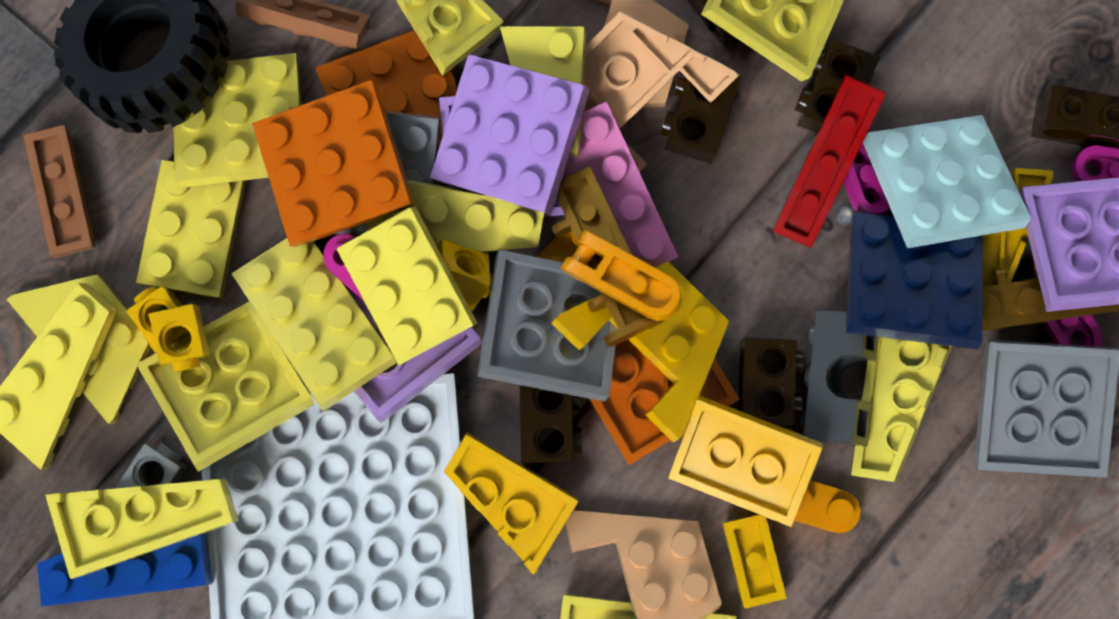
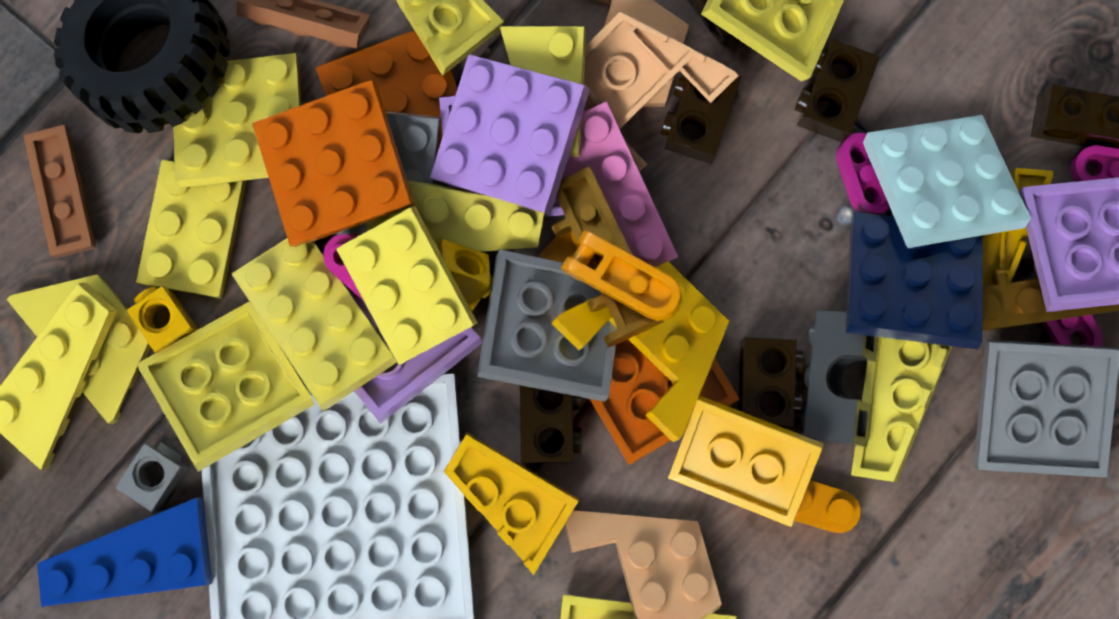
(124, 523): light yellow wing -> none
(165, 323): yellow brick -> none
(754, 561): yellow plate -> none
(829, 160): red plate -> none

